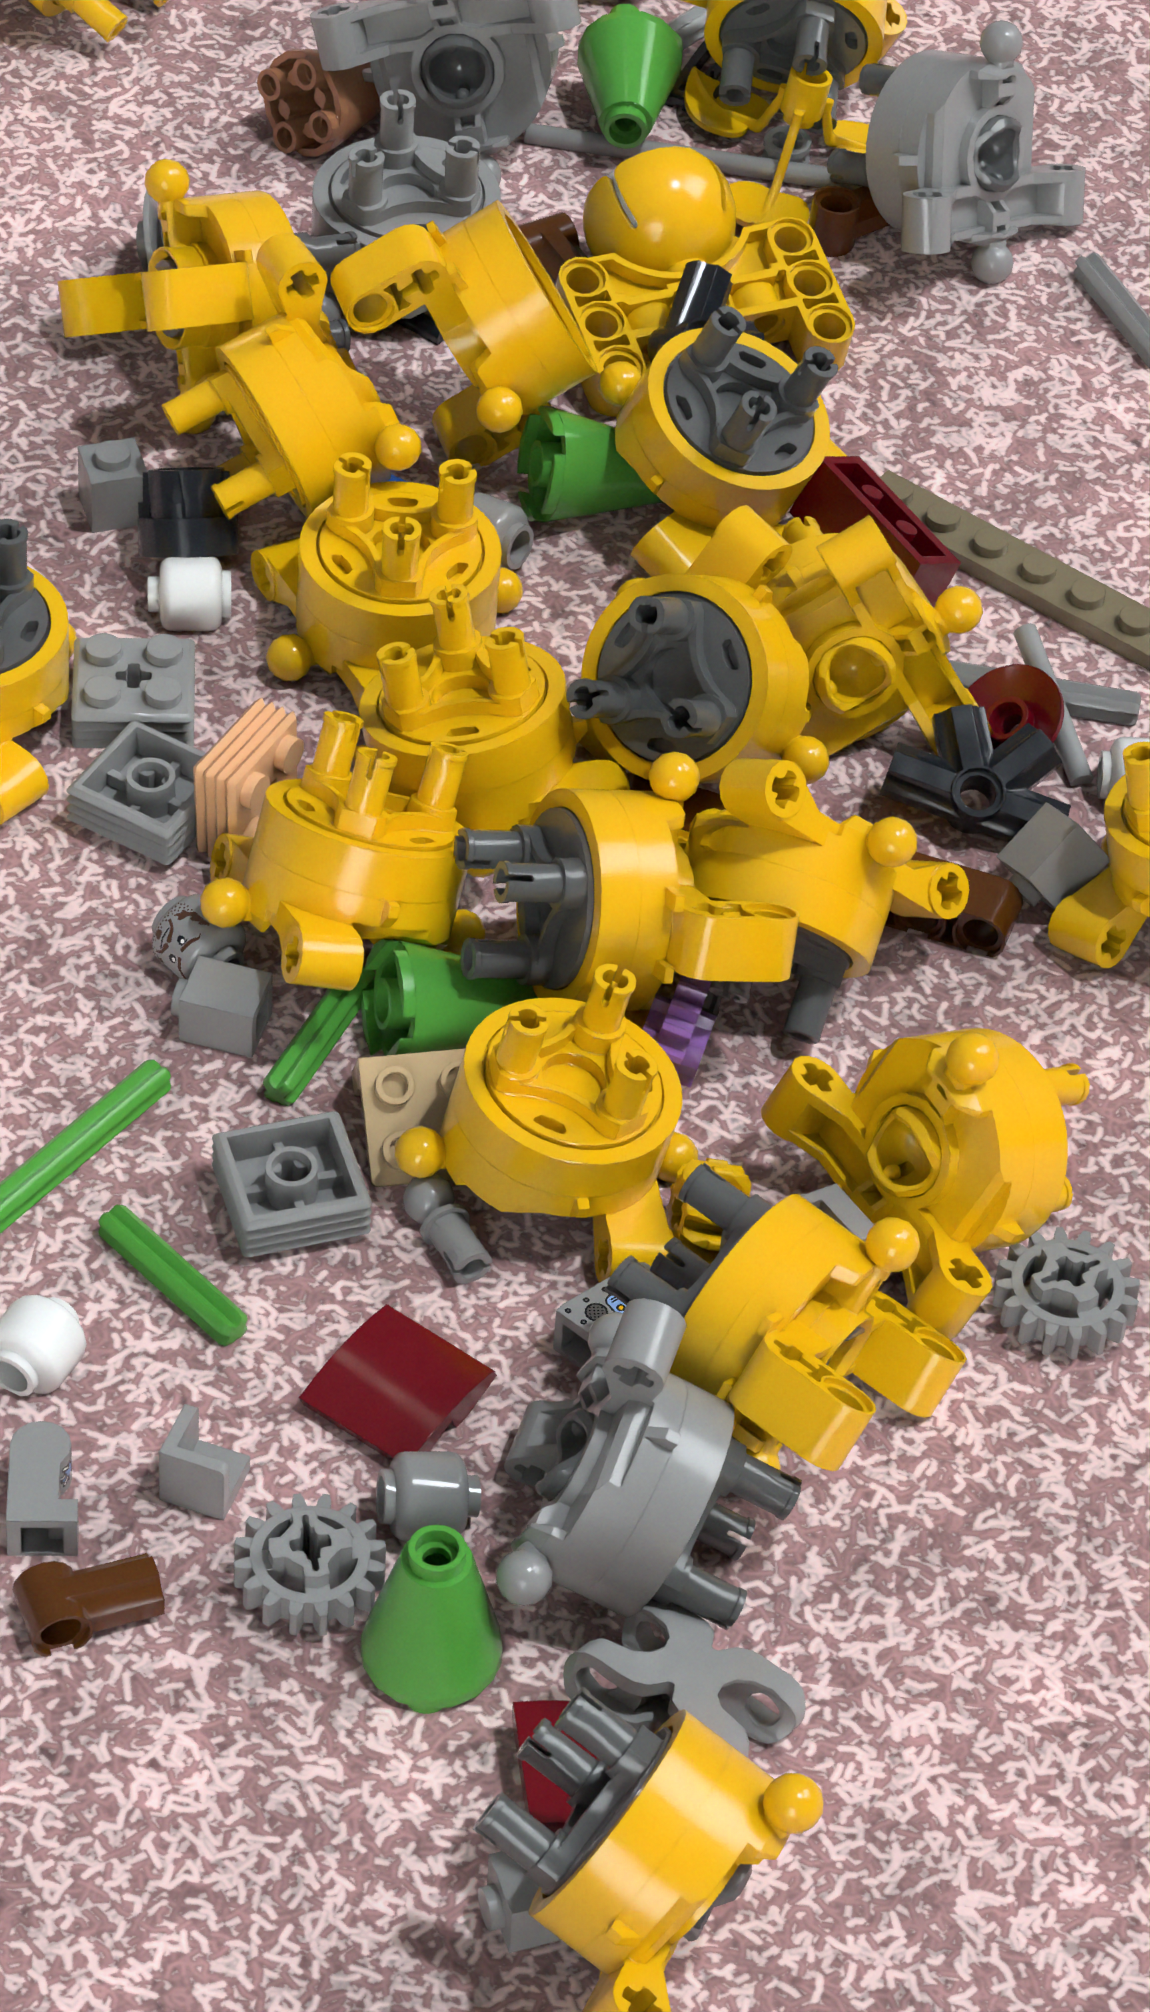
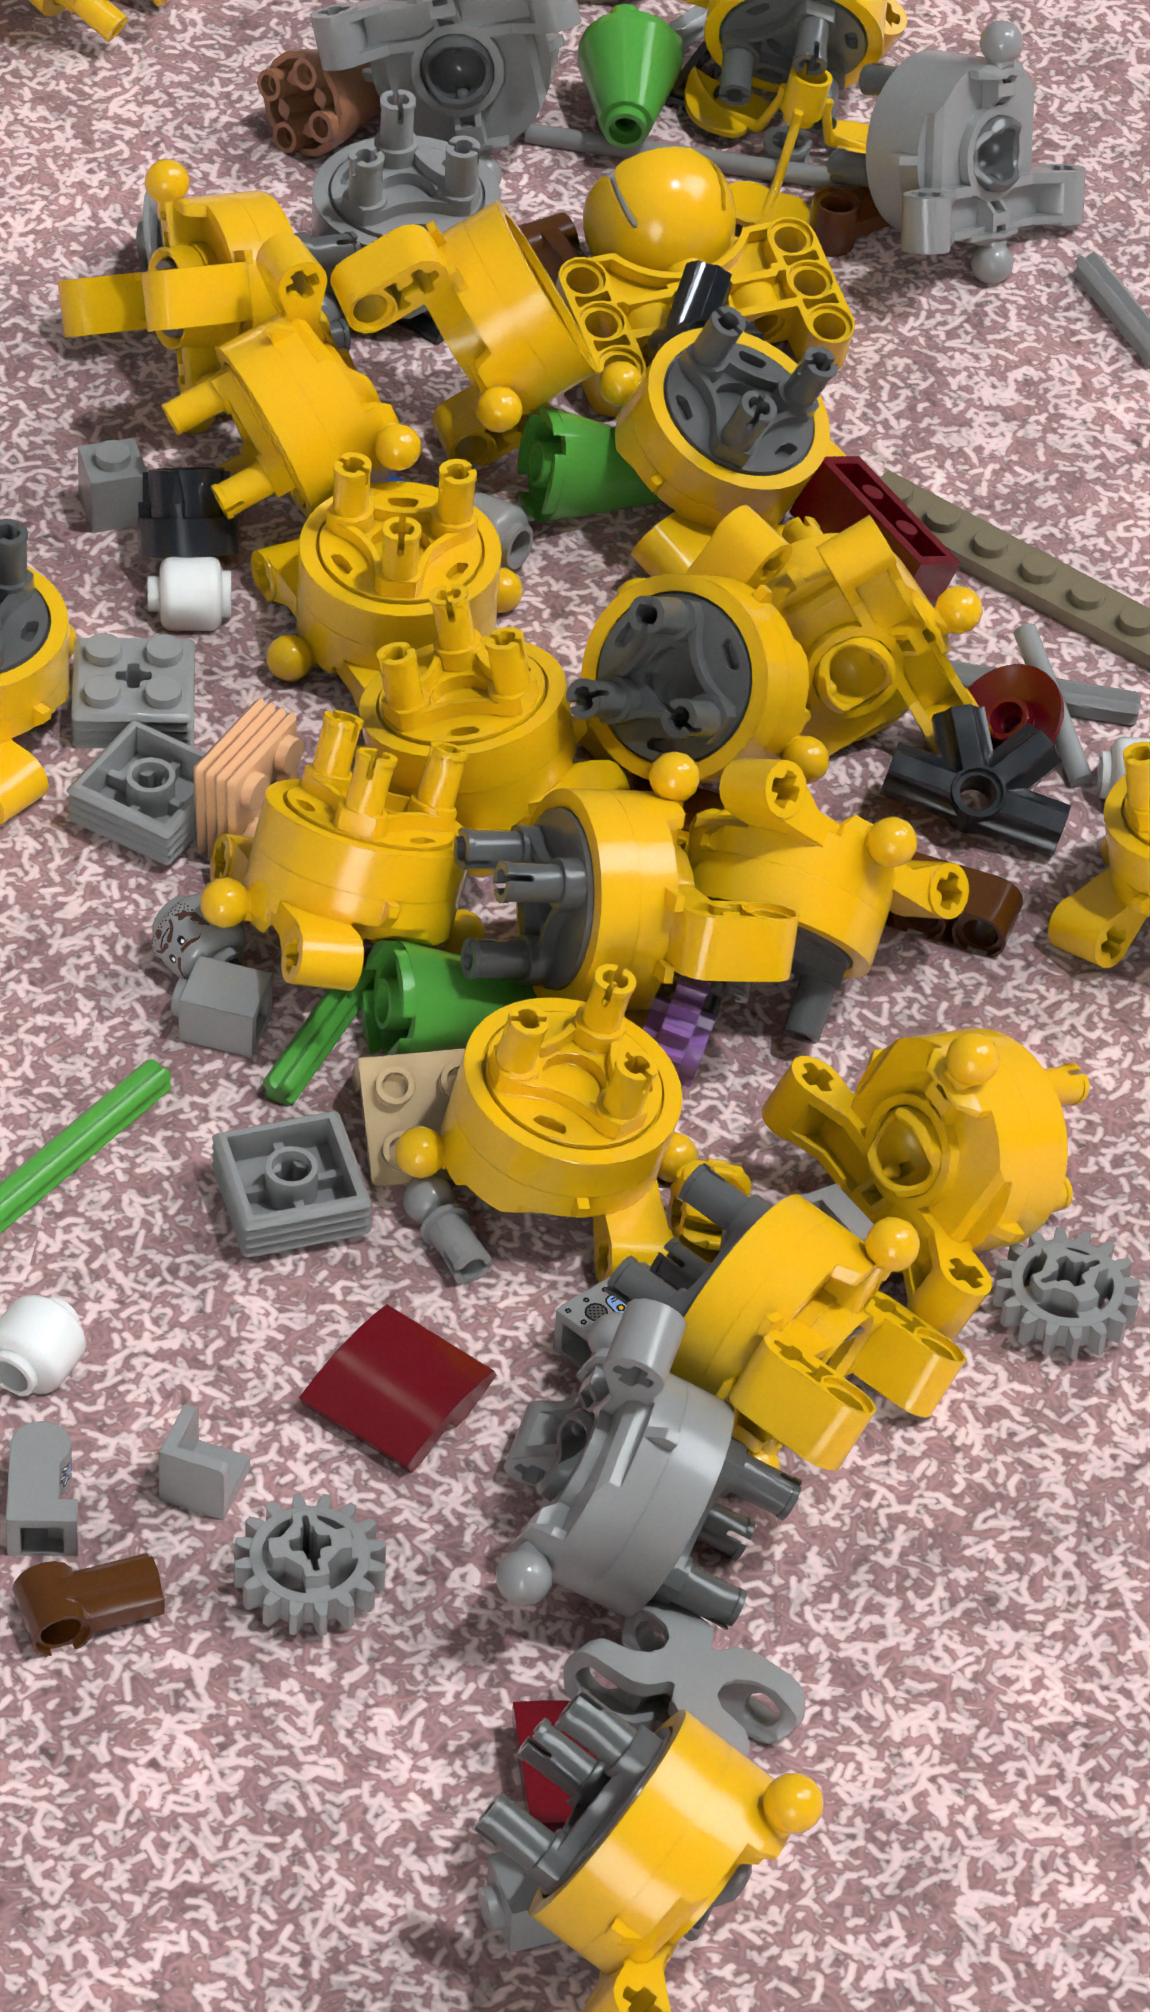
(172, 1275): bright green axle -> none
(426, 1491): light grey head -> none
(432, 1625): bright green cone -> none
(1051, 857): light grey brick -> none

